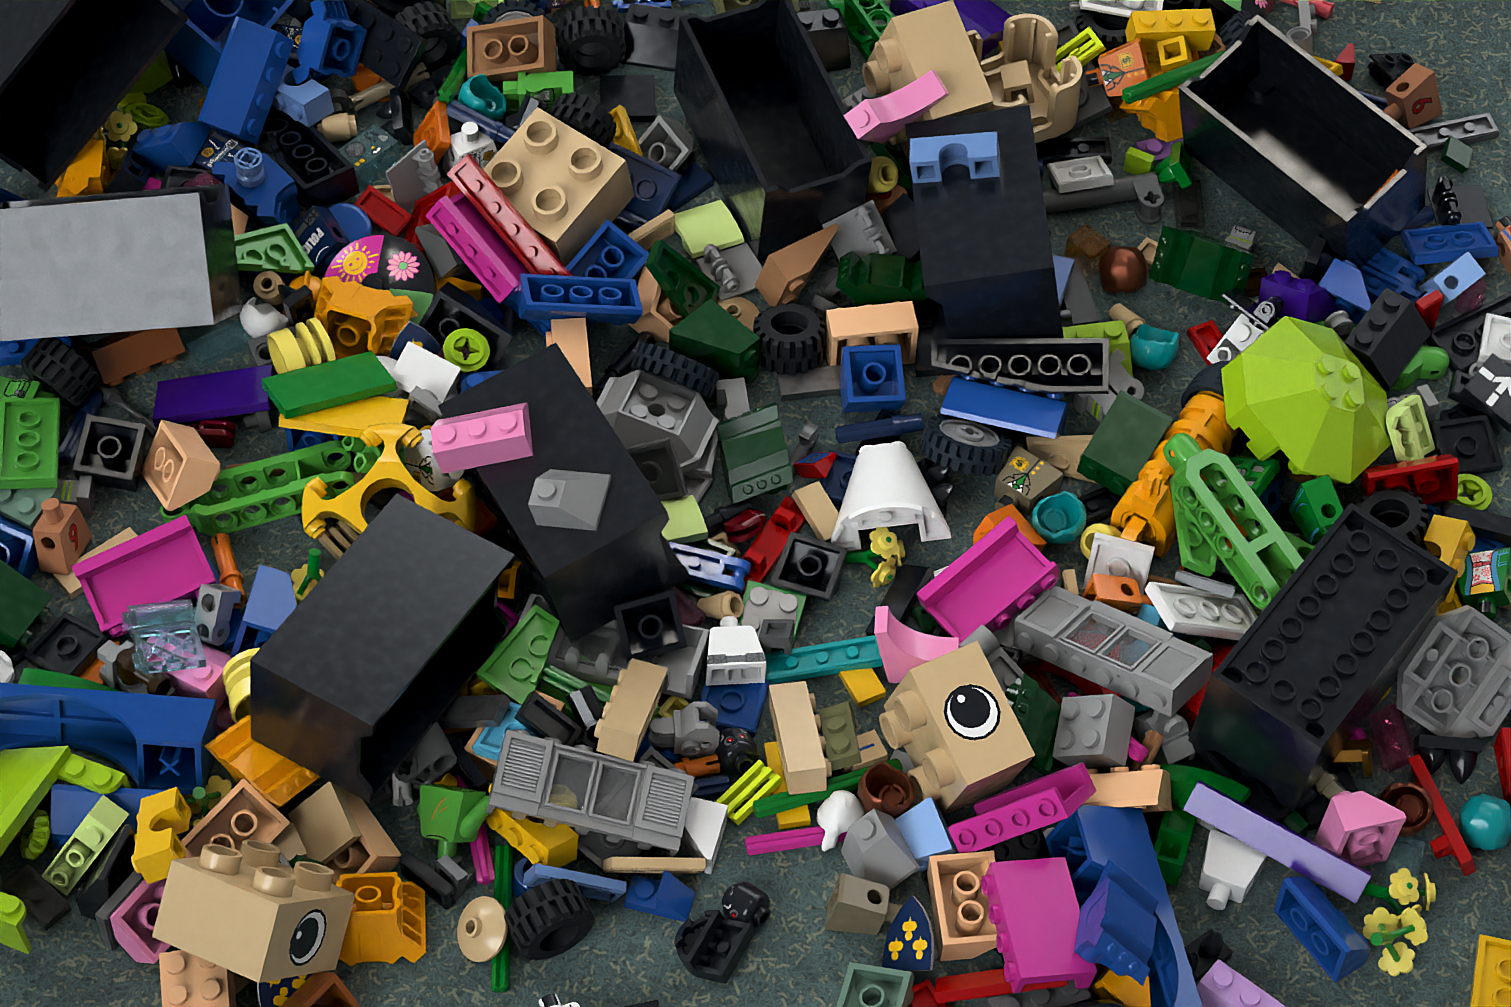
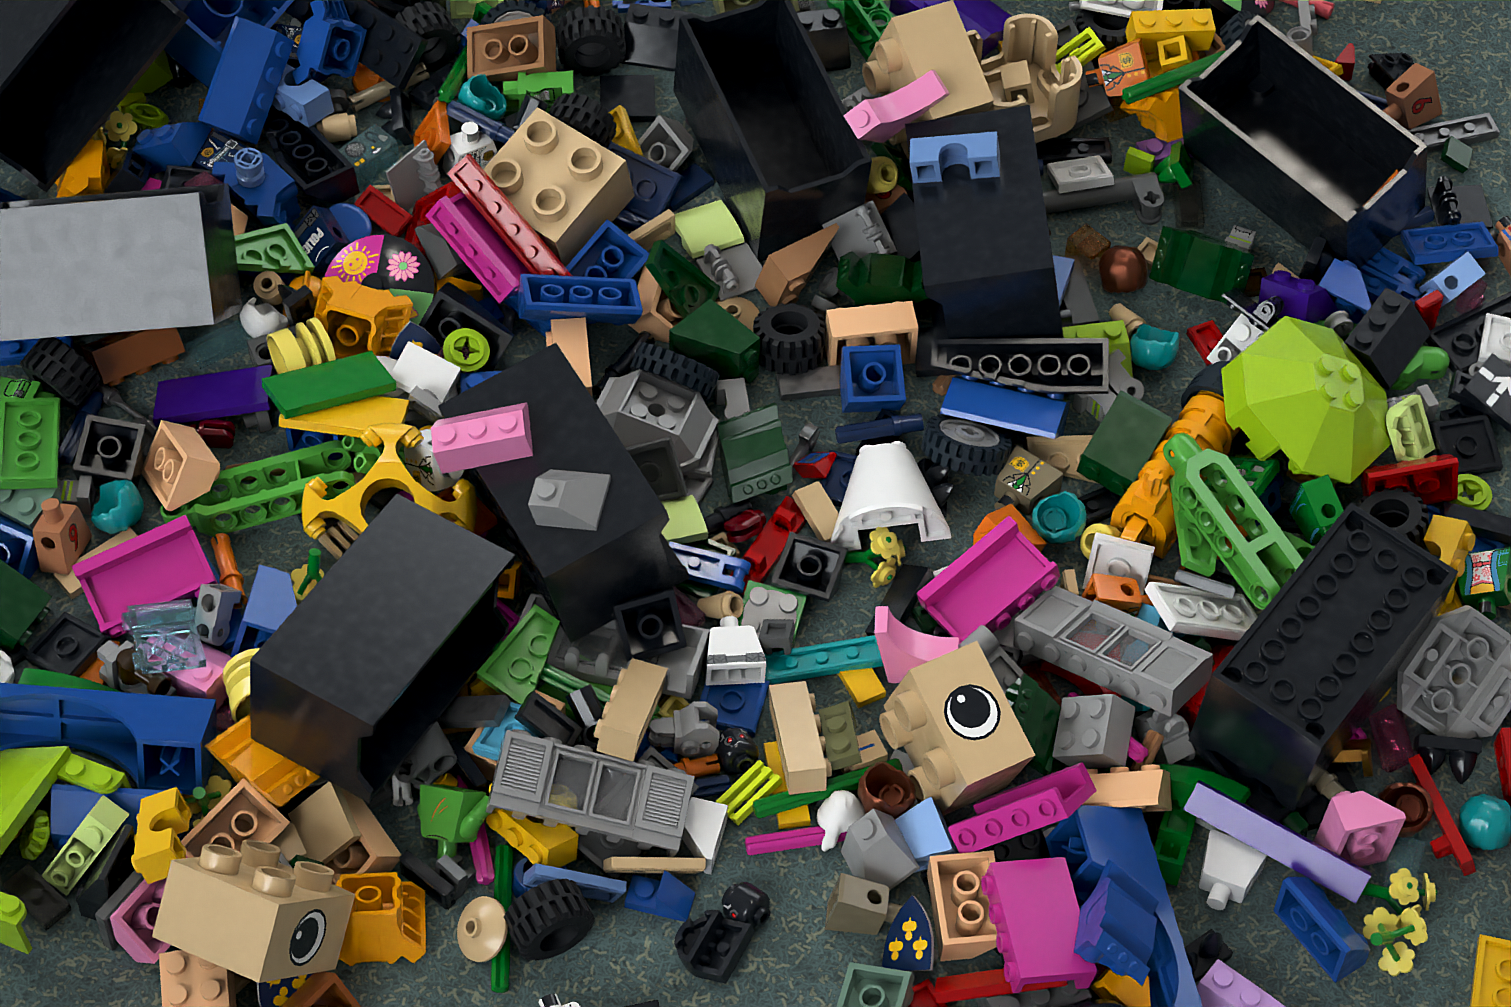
(118, 507): none -> teal hair

